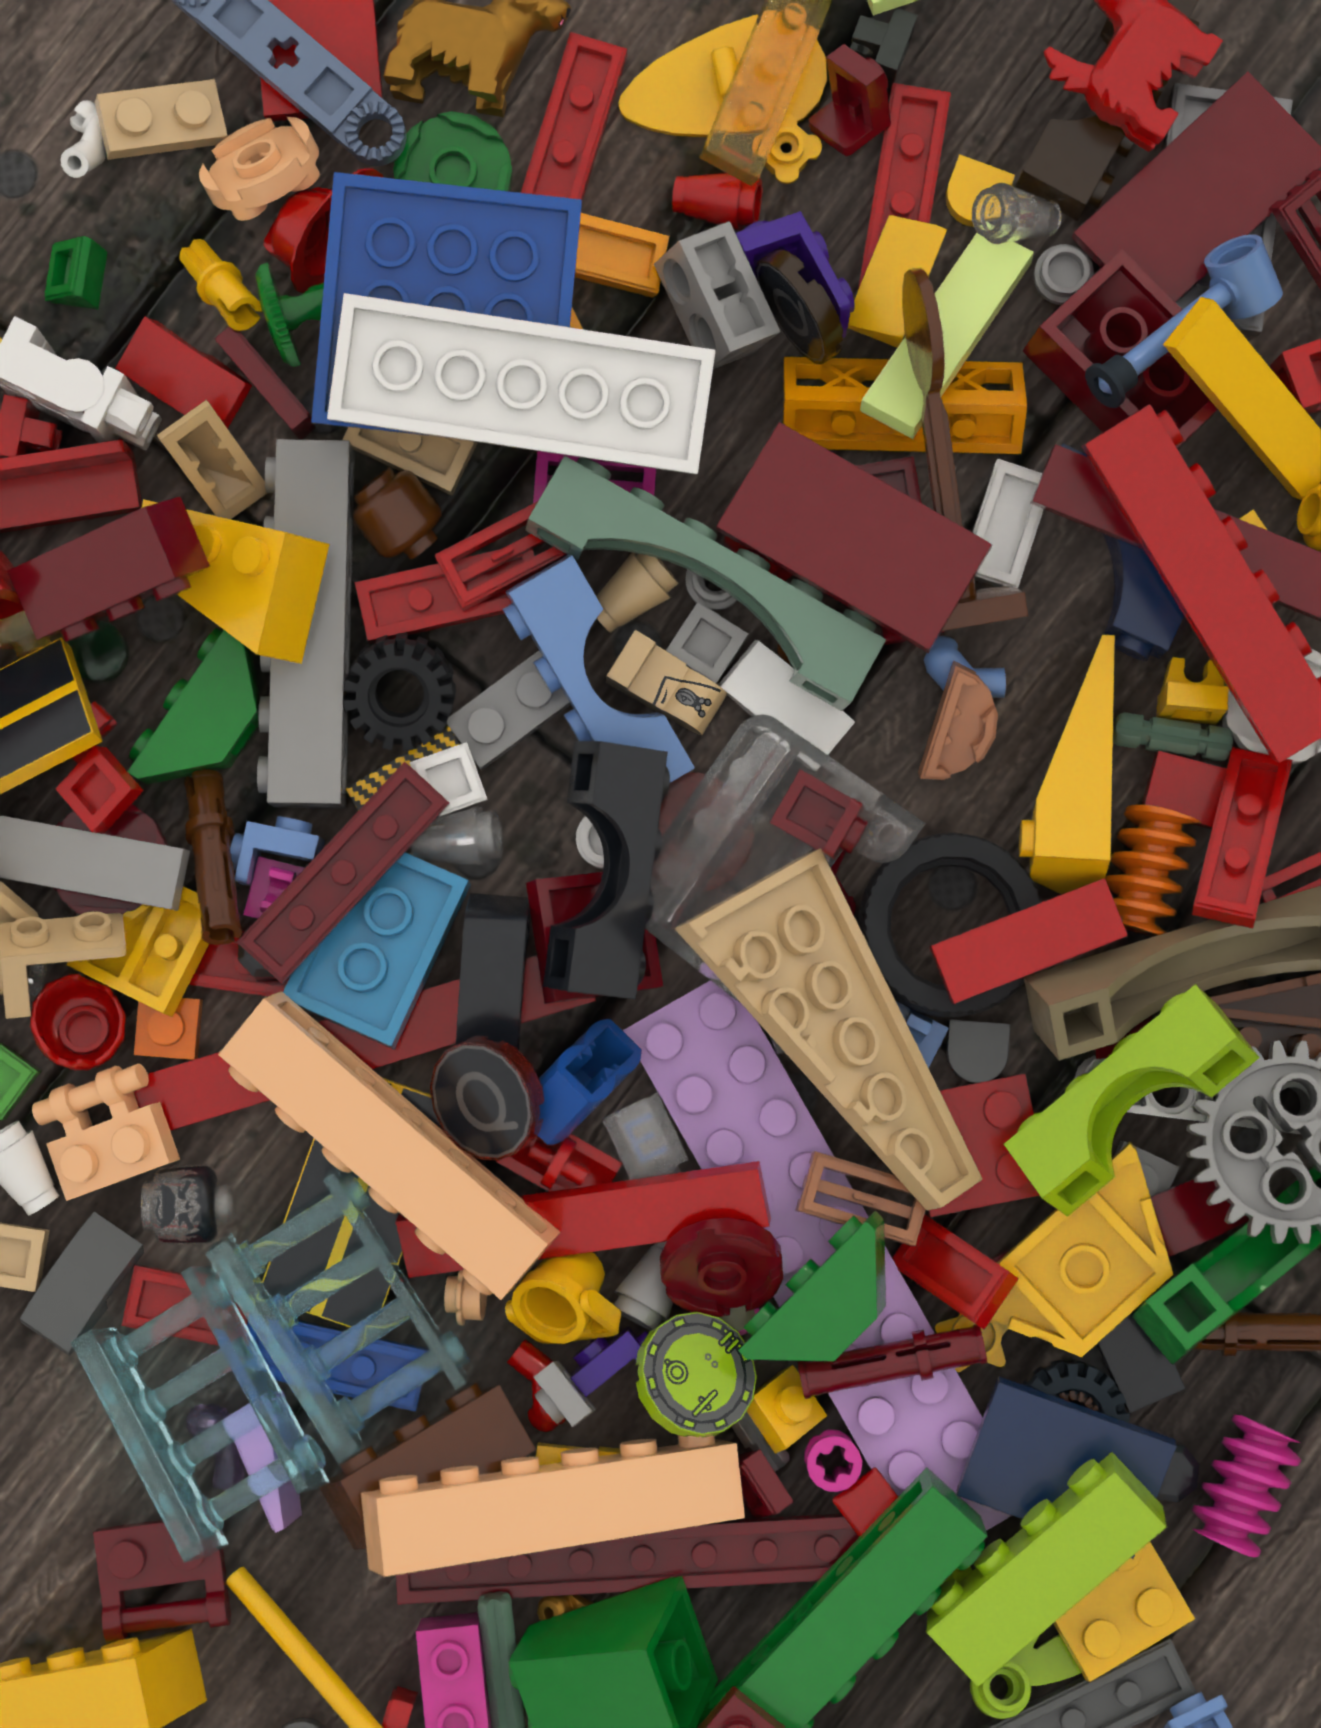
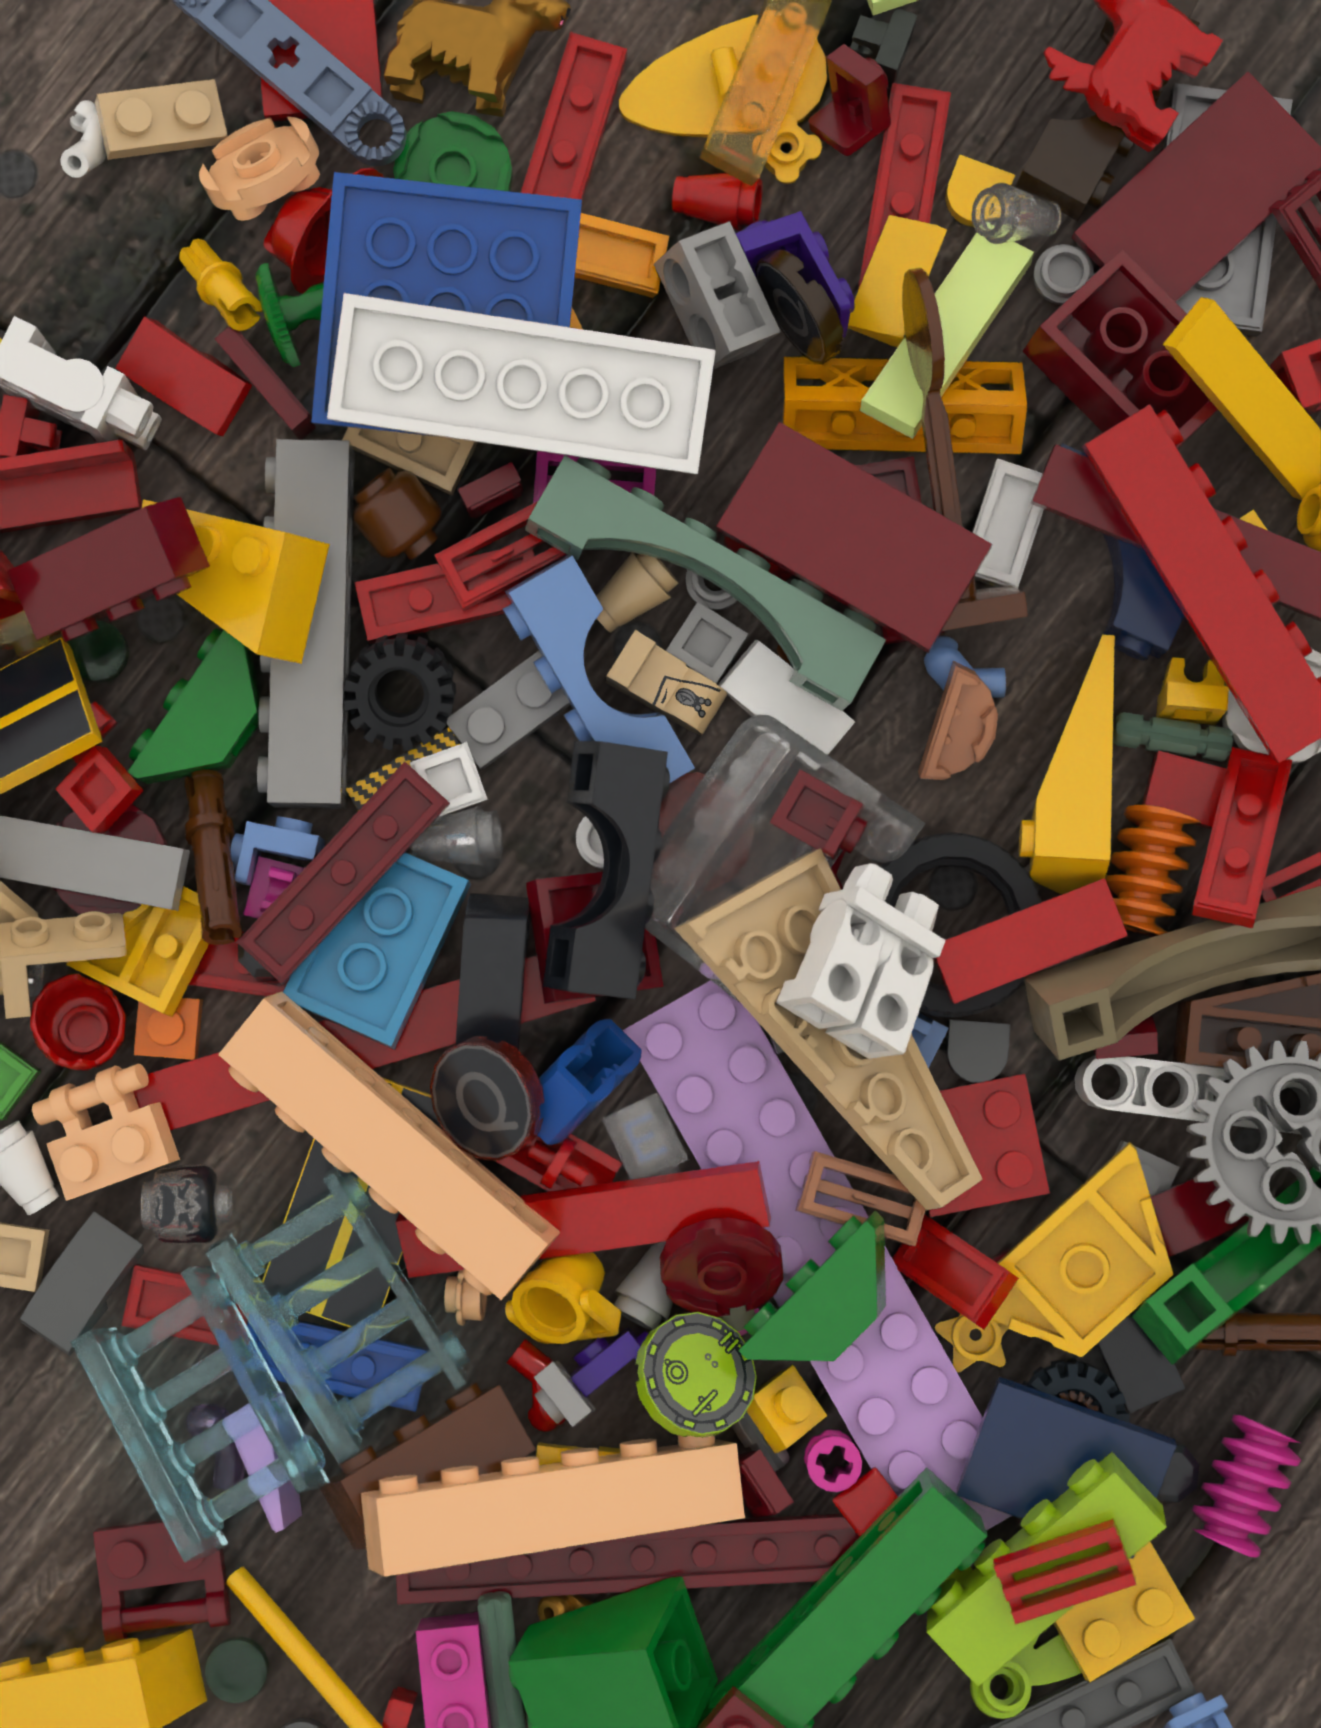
(76, 273): green slope -> none
(213, 461): tan slope -> none
(236, 1669): none -> clear green tile
(491, 491): none -> dark red tile
(866, 965): none -> white hips
(894, 1361): dark red pin -> none
(1071, 1141): lime arch -> none
(1073, 1593): none -> red tile
(1239, 283): medium blue piece -> none

